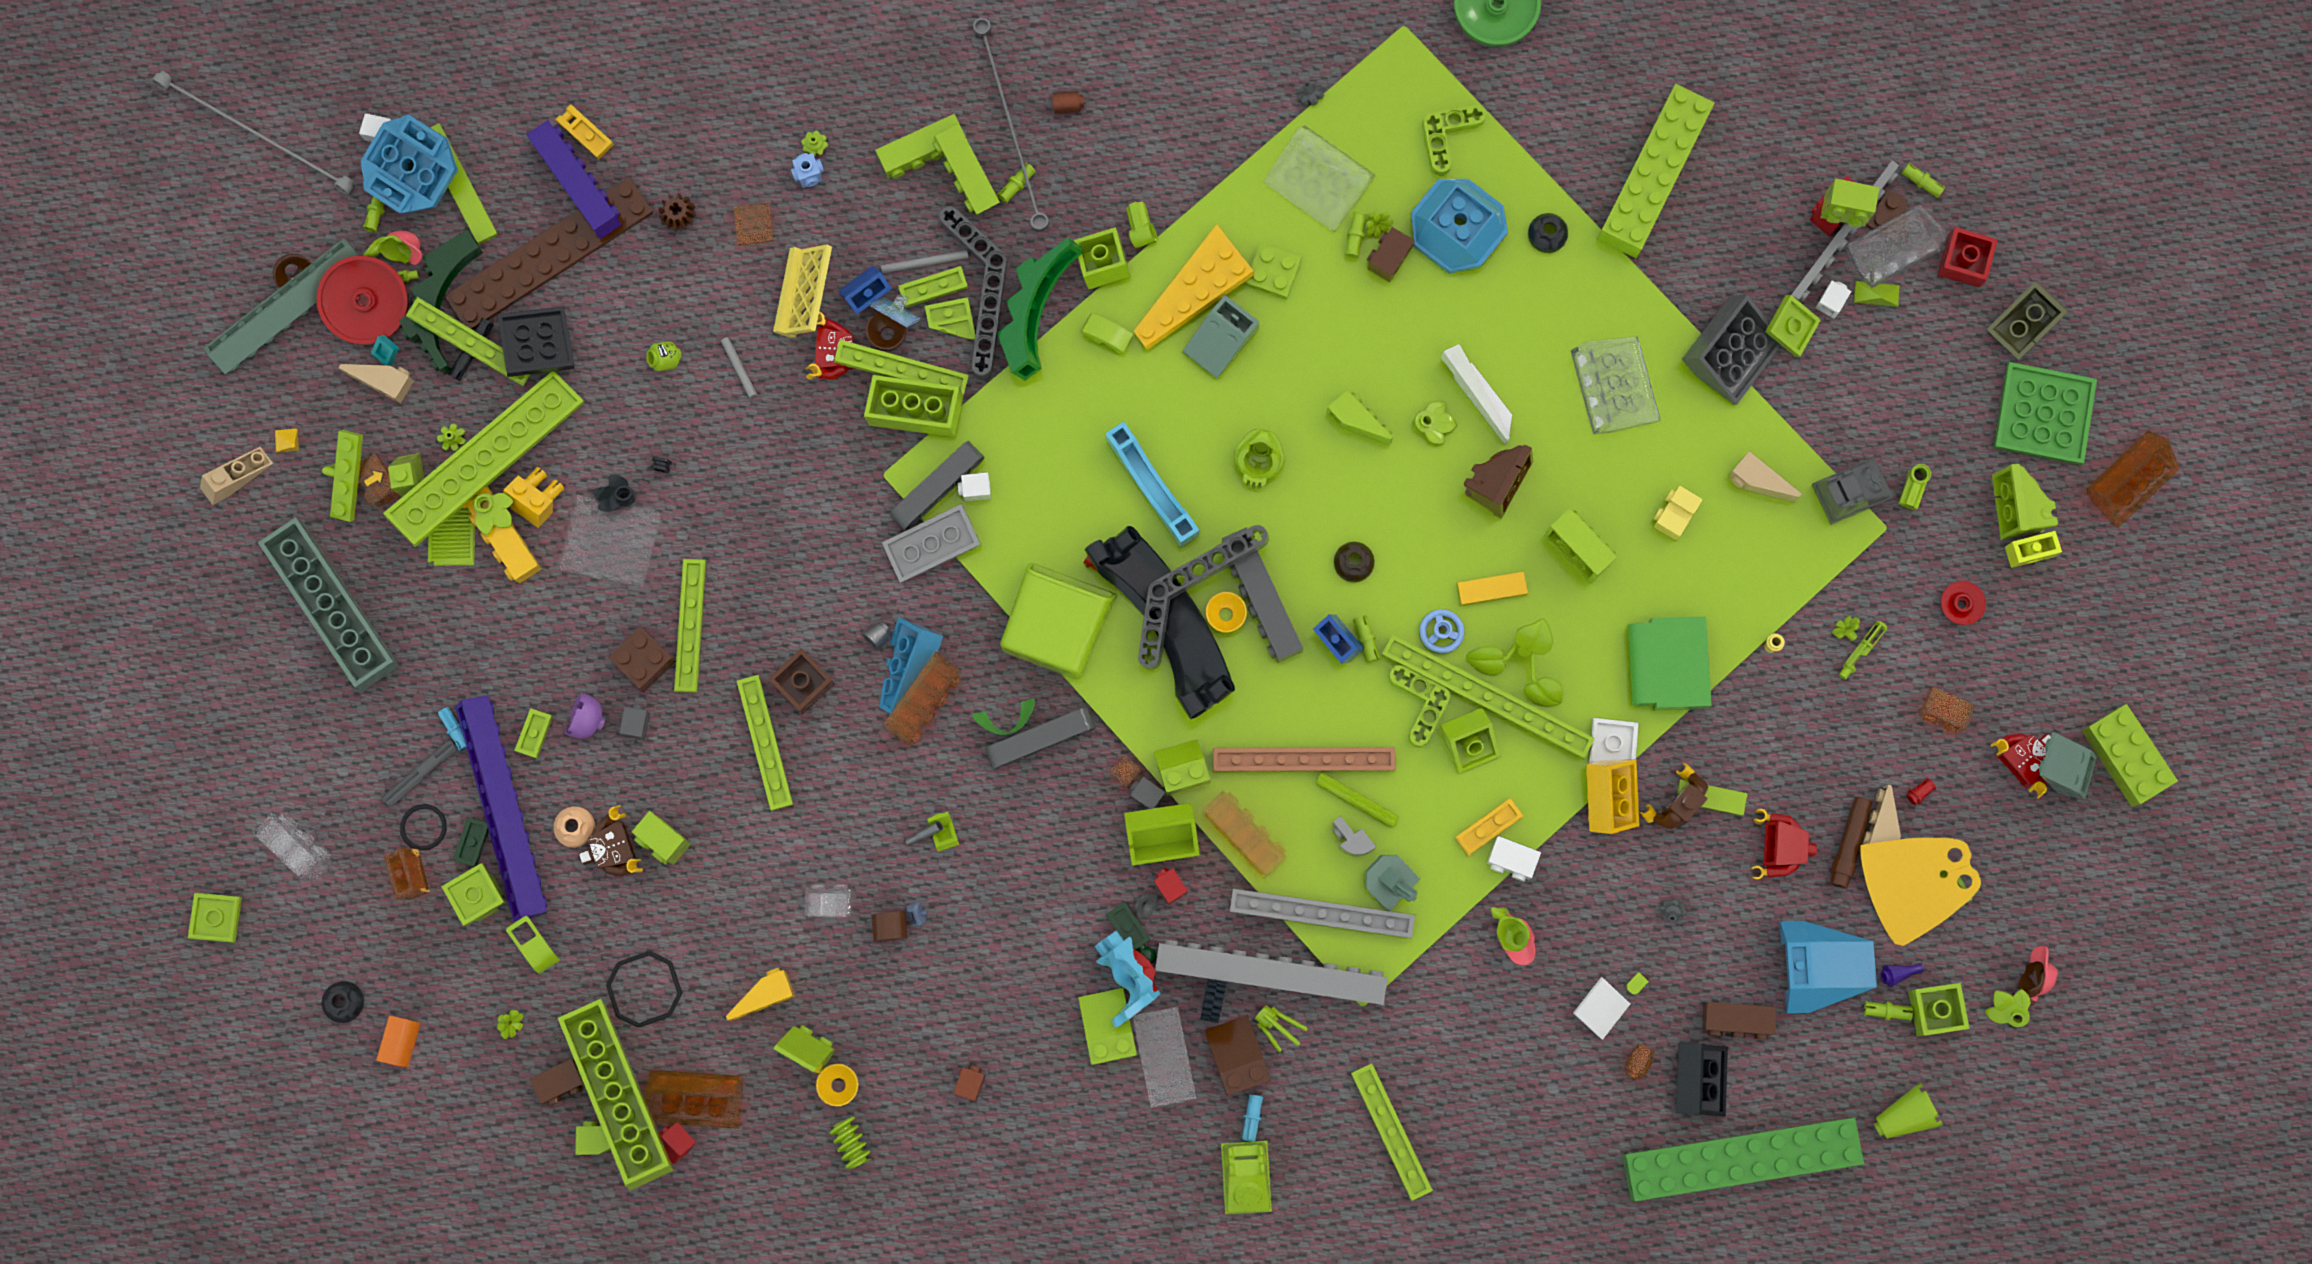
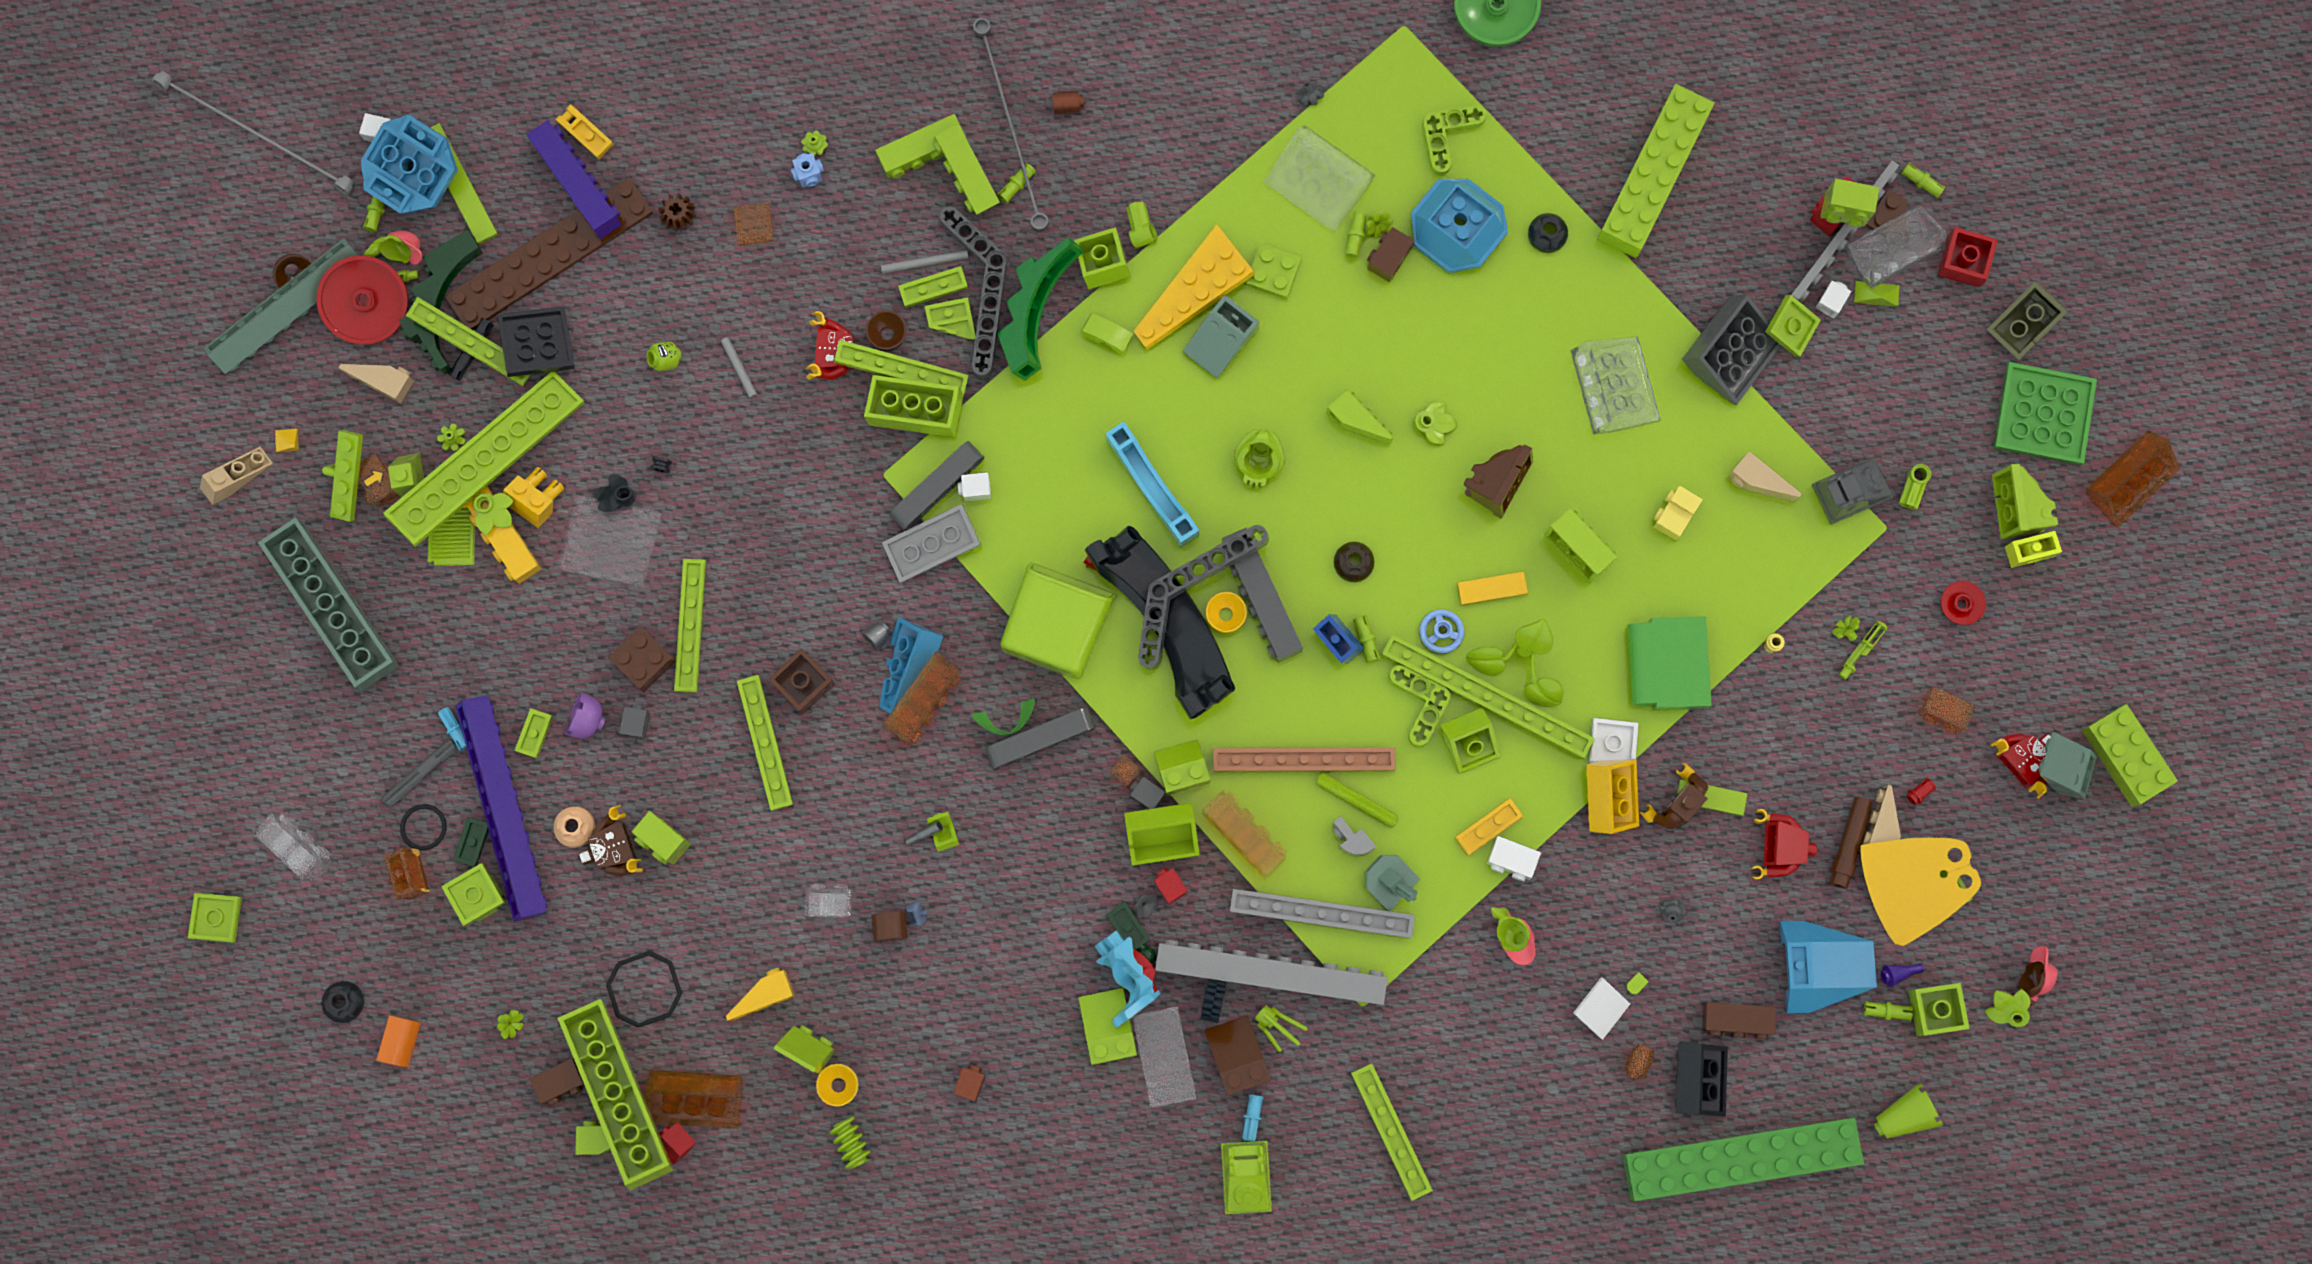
(385, 350): teal plate -> none
(536, 949): lime piece -> none
(793, 294): light yellow fence -> none
(864, 289): blue brick -> none
(896, 310): clear piece -> none
(1478, 391): white wedge -> none

